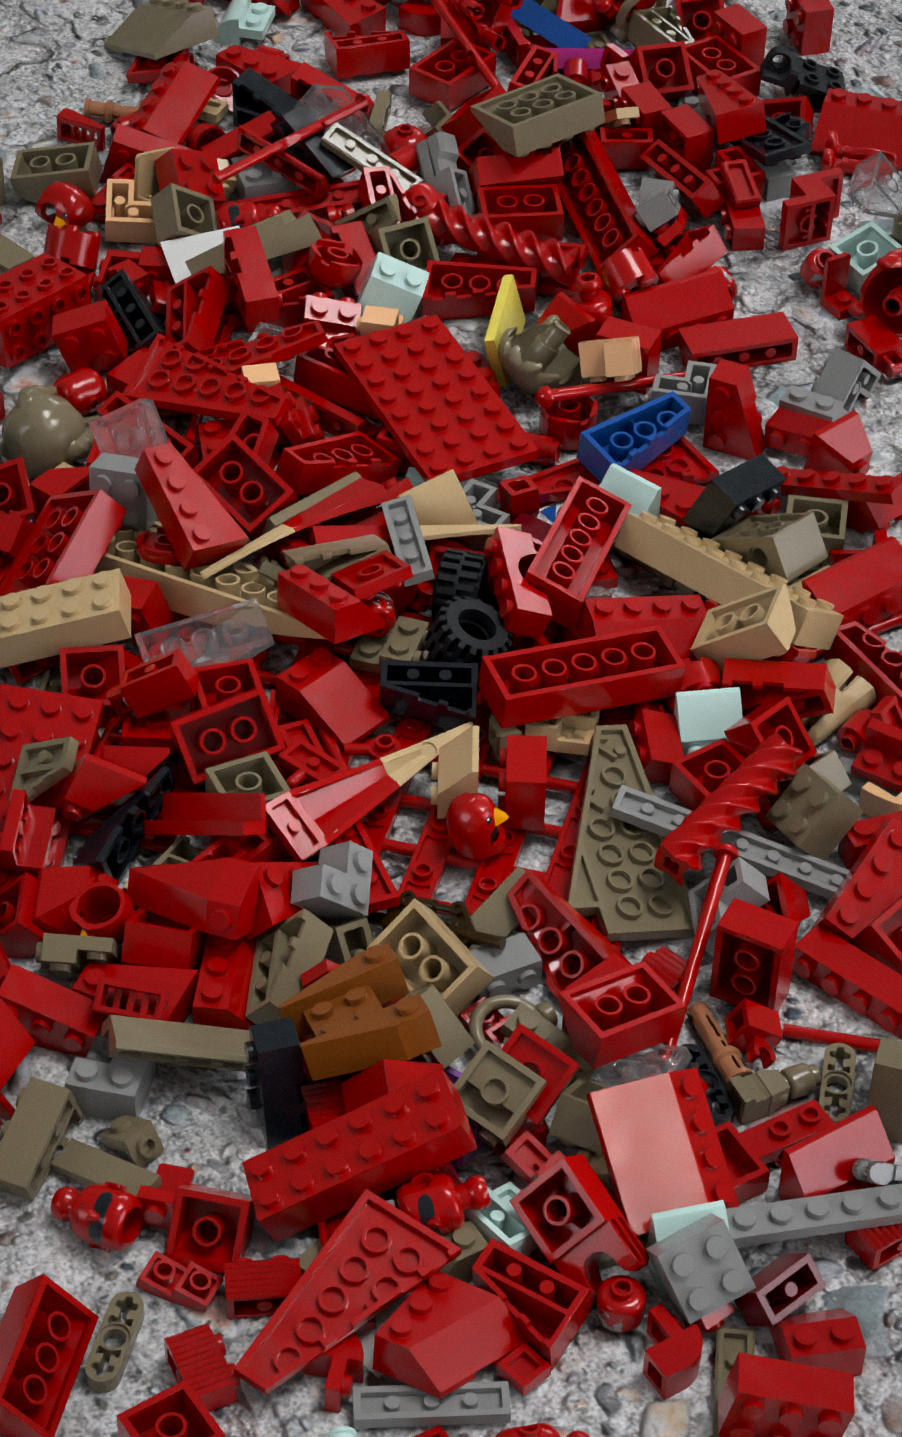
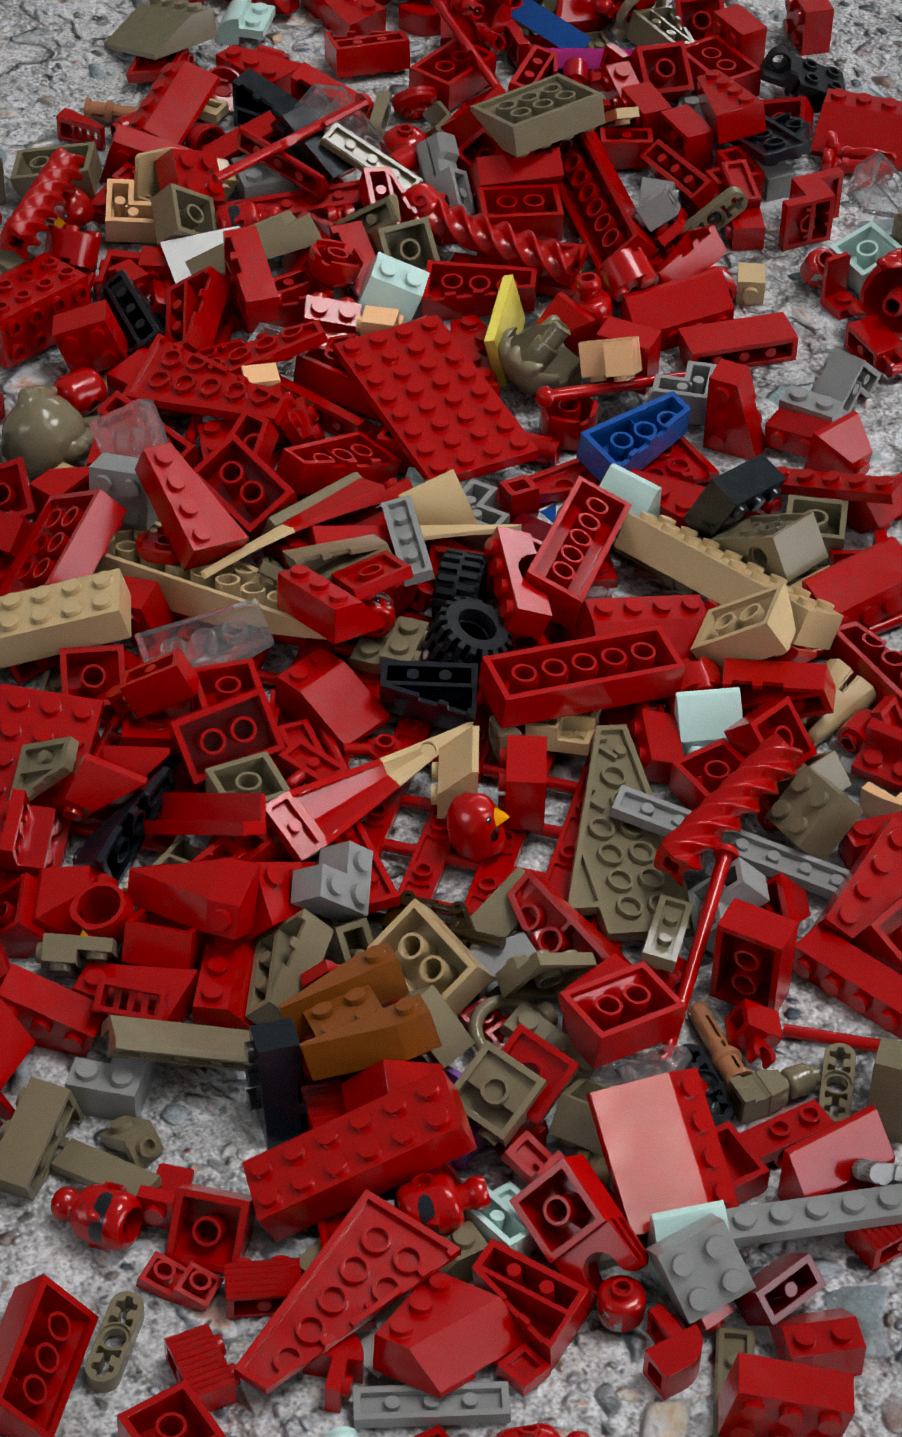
(39, 202): none -> red piece
(414, 101): none -> red piece
(470, 333): none -> red wing
(542, 973): none -> dark tan plate
(666, 933): none -> dark tan plate
(715, 206): none -> dark tan beam
(751, 283): none -> tan brick

